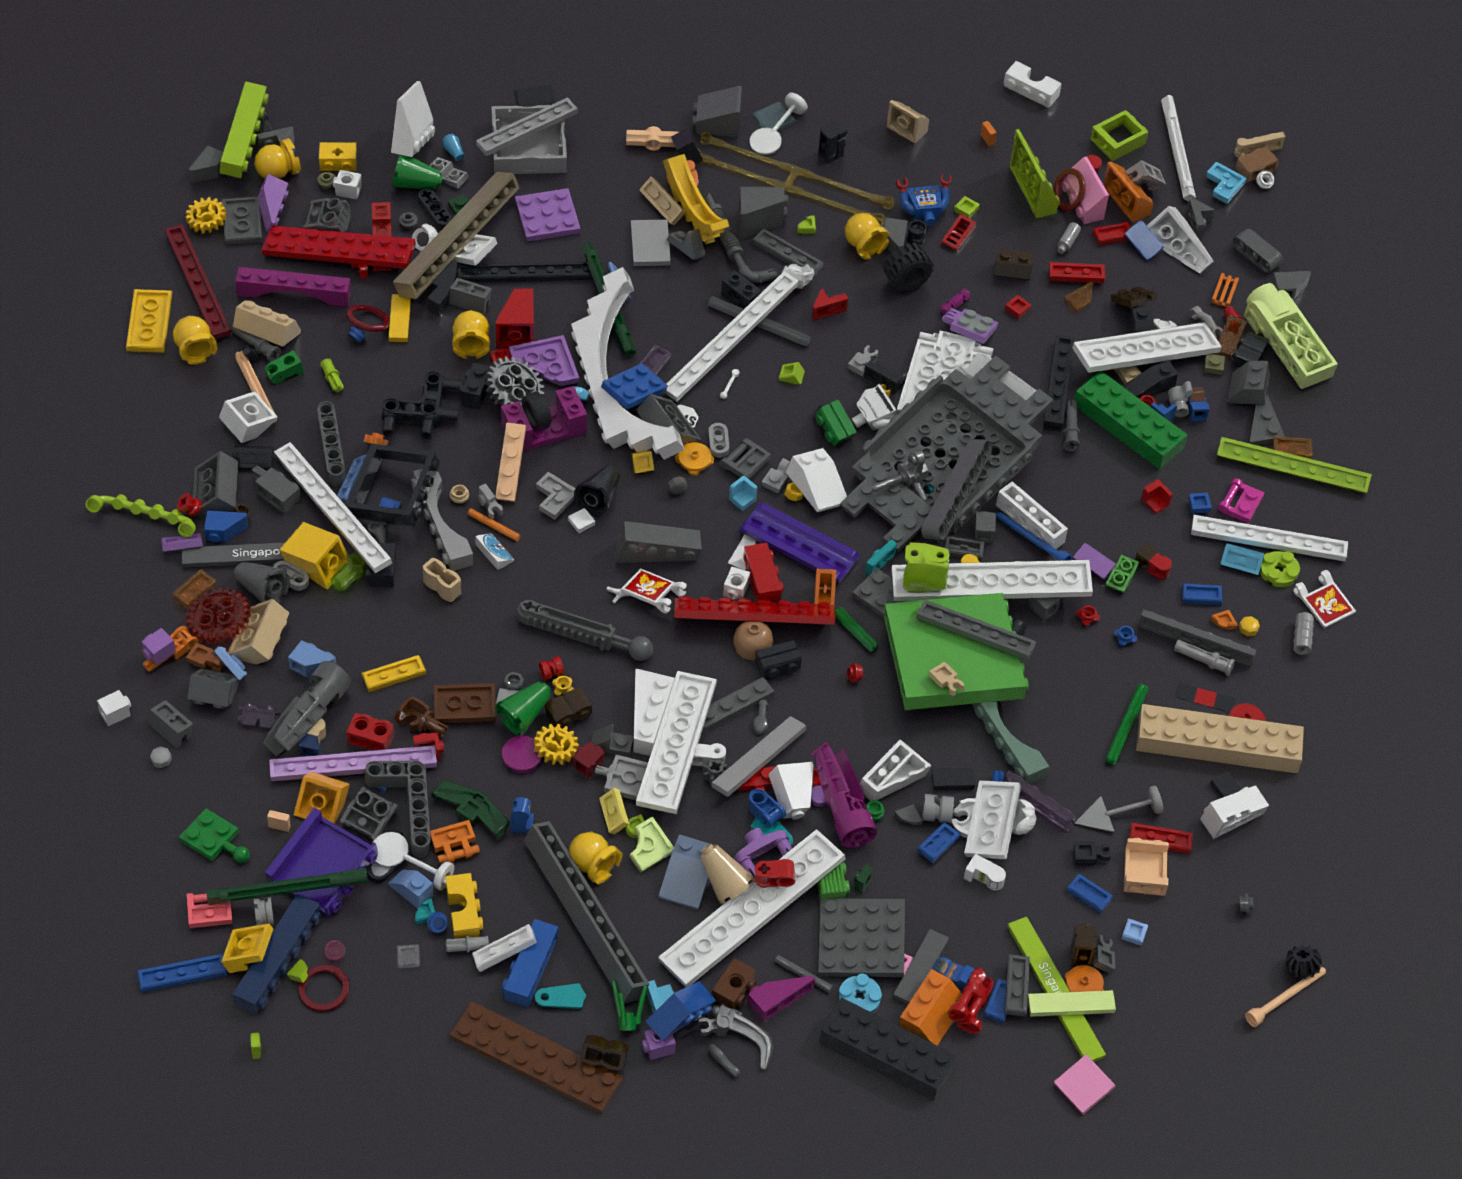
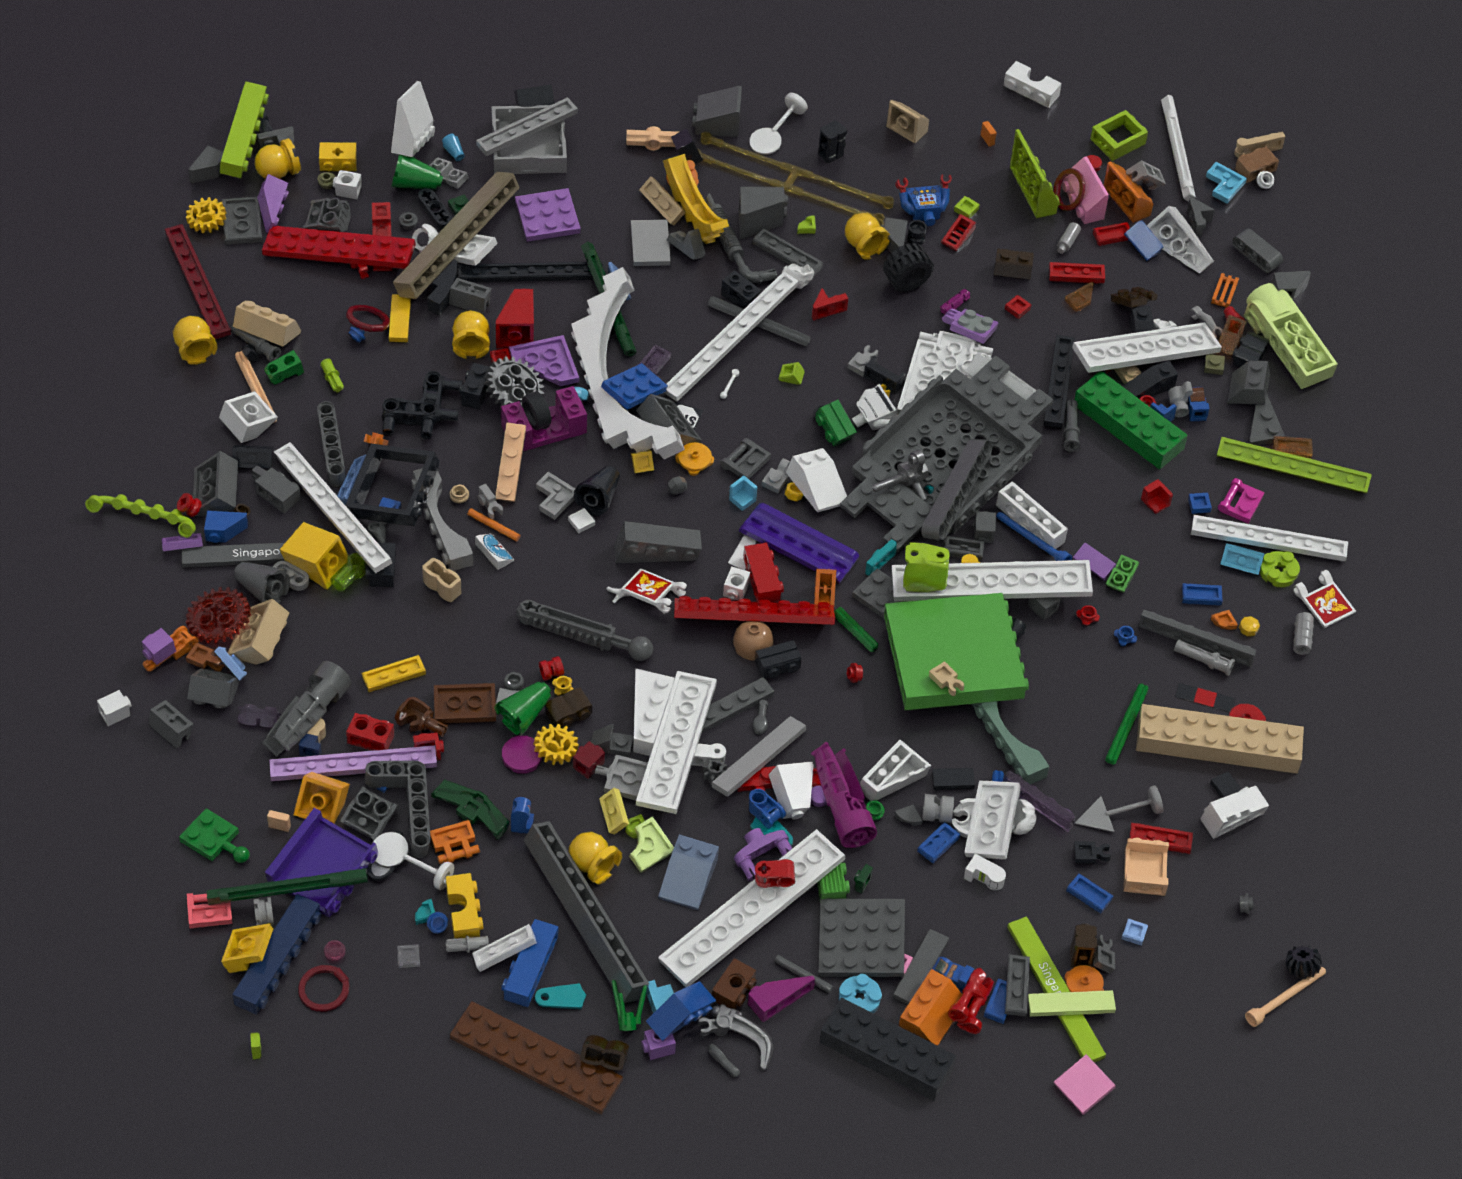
(149, 321): yellow tile -> none
(160, 757): light grey tile -> none
(181, 973): blue tile -> none
(194, 587): clear orange plate -> none
(298, 972): lime tile -> none
(307, 658): medium blue slope -> none
(329, 289): magenta arch -> none
(412, 887): medium blue slope -> none
(718, 441): light grey plate -> none
(725, 873): tan cone -> none
(771, 115): clear light blue piece -> none
(976, 629): dark grey plate -> none
(1153, 562): leg -> none

